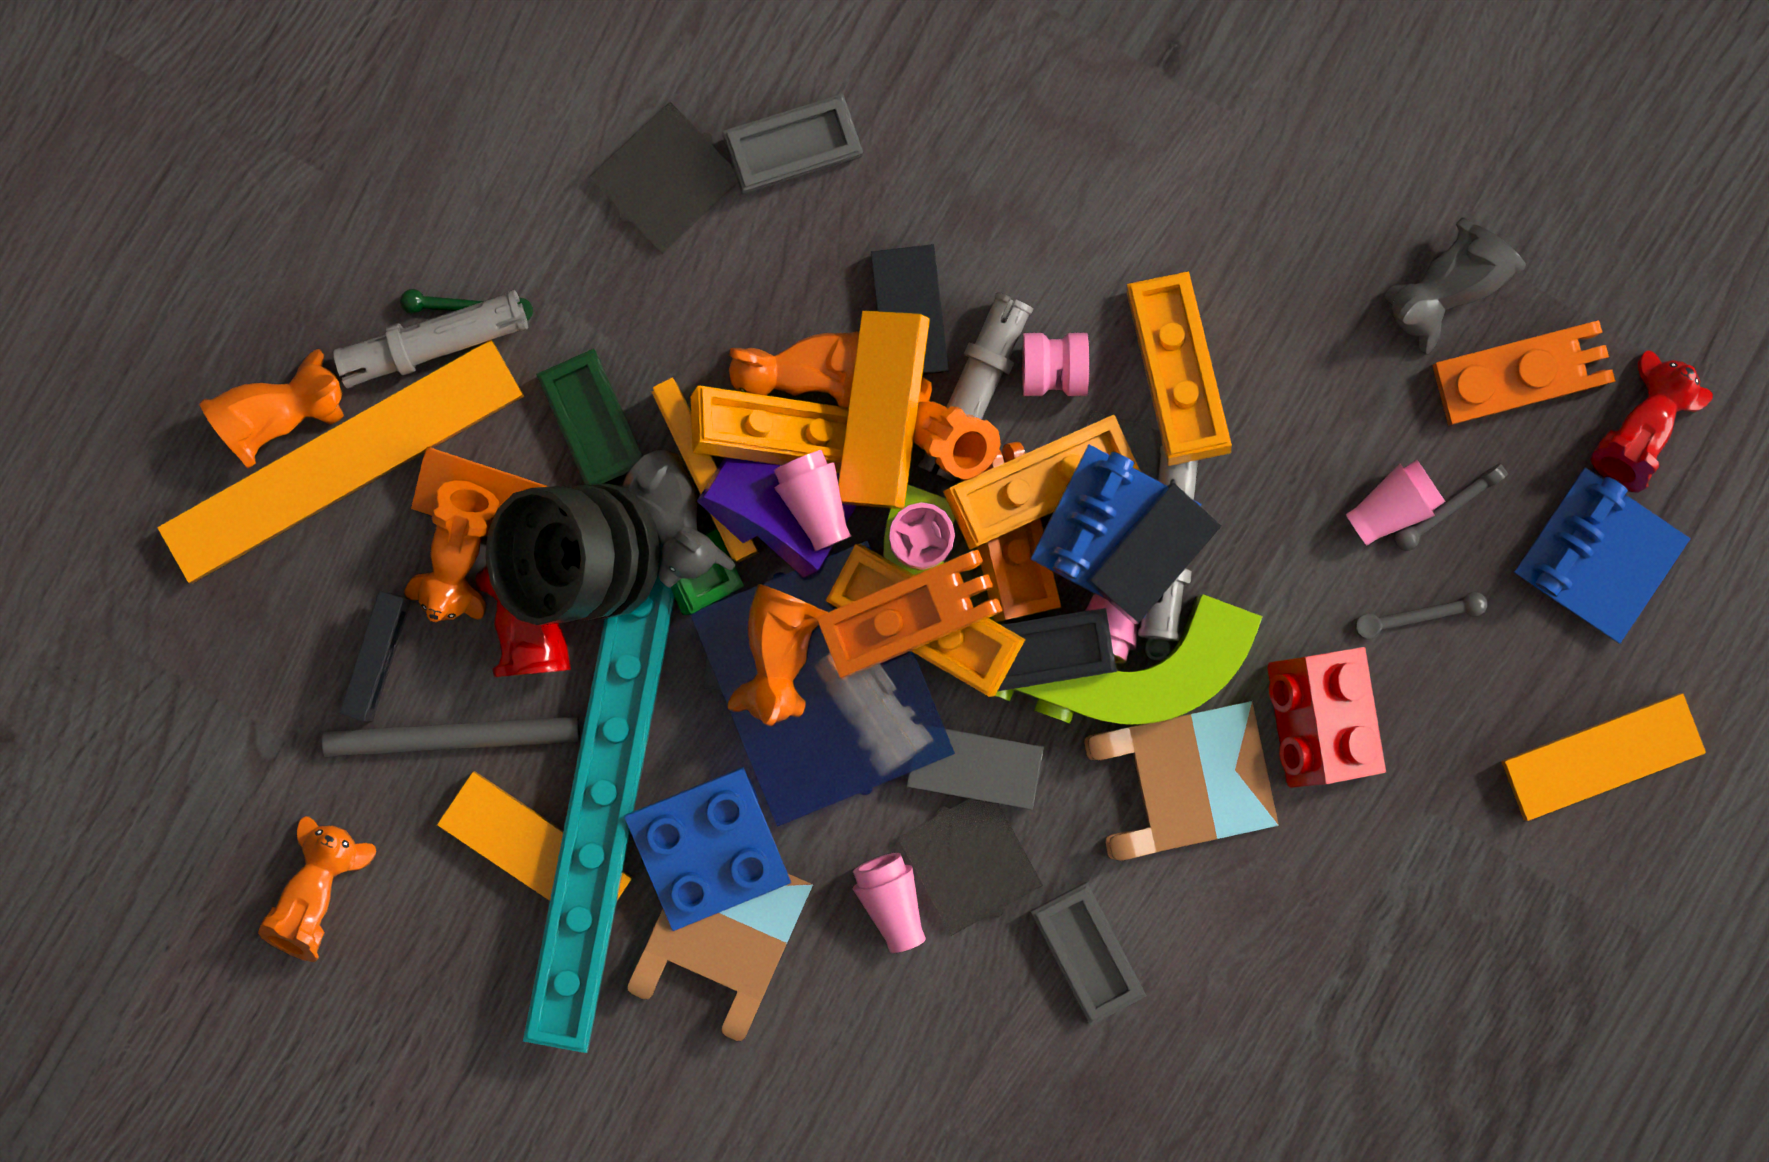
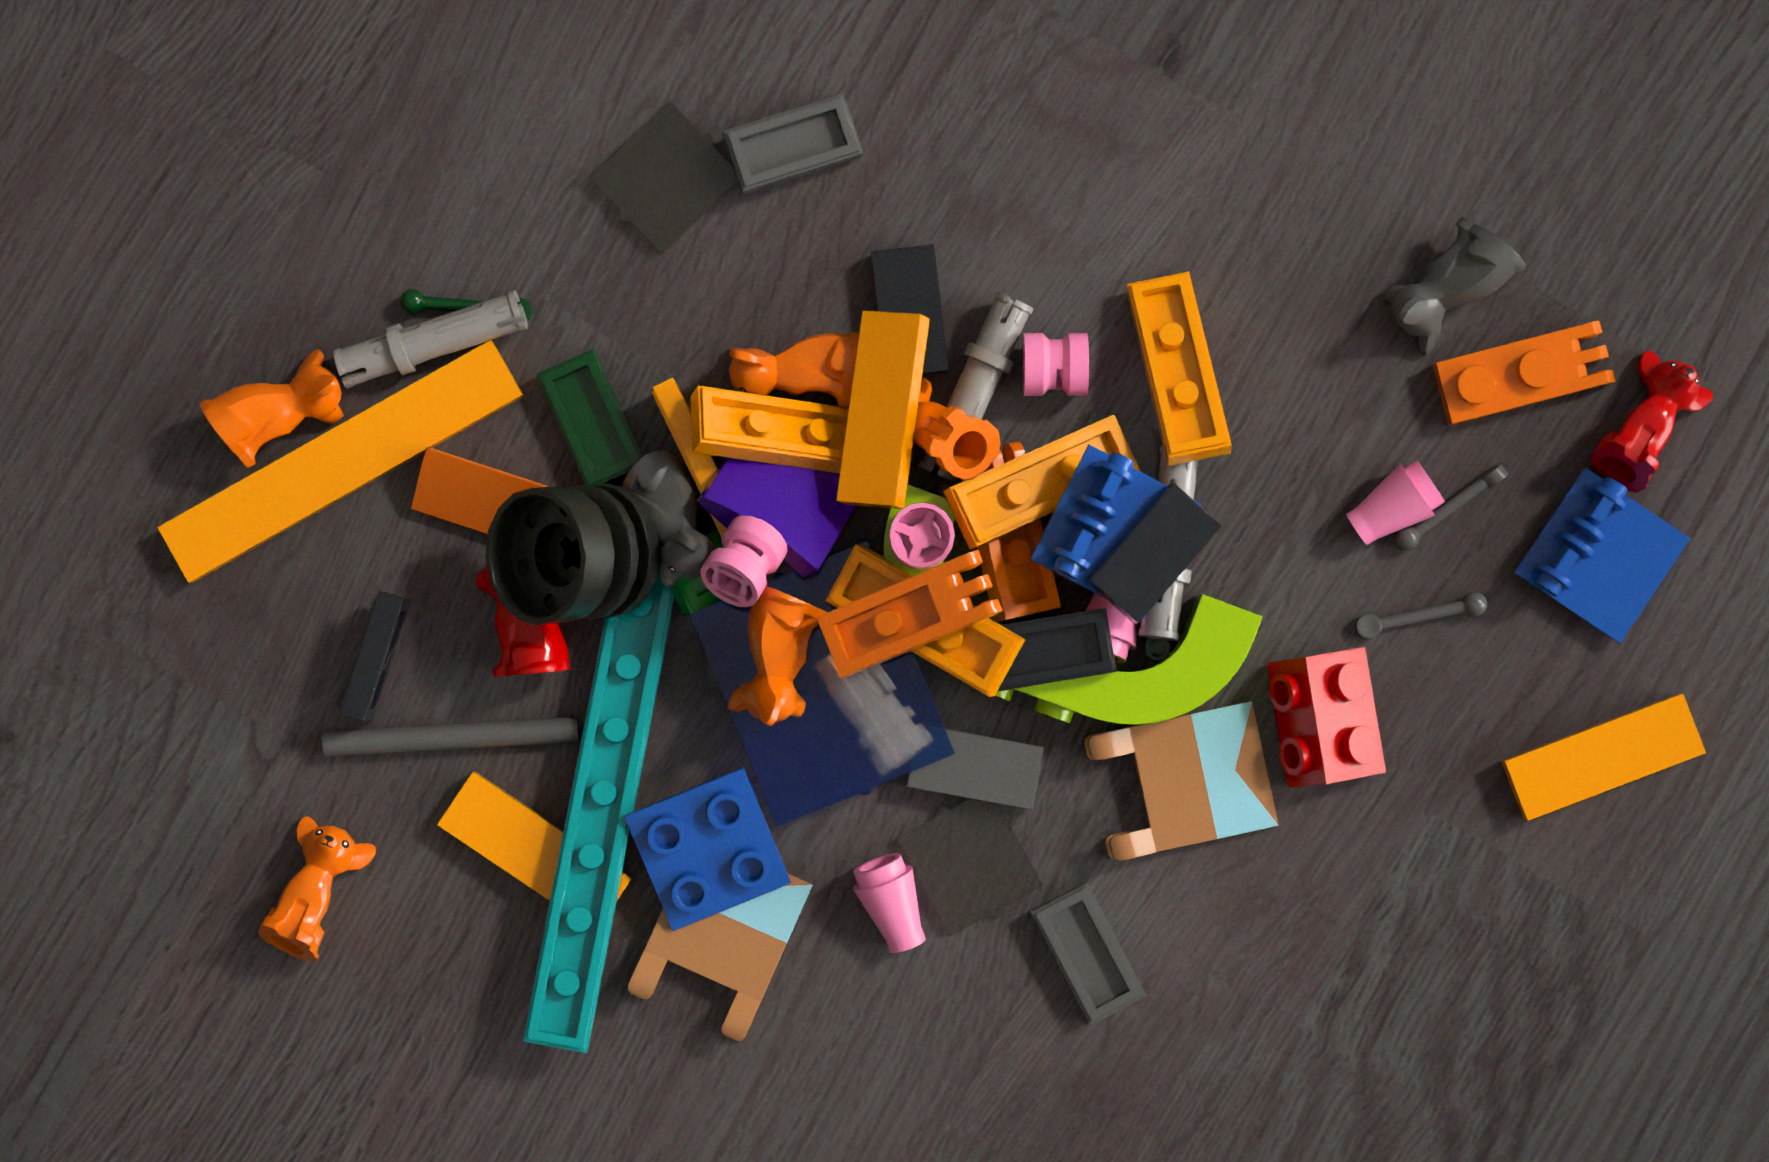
(461, 520): orange animal -> none
(740, 567): none -> bright pink wheel
(814, 498): bright pink cone -> none

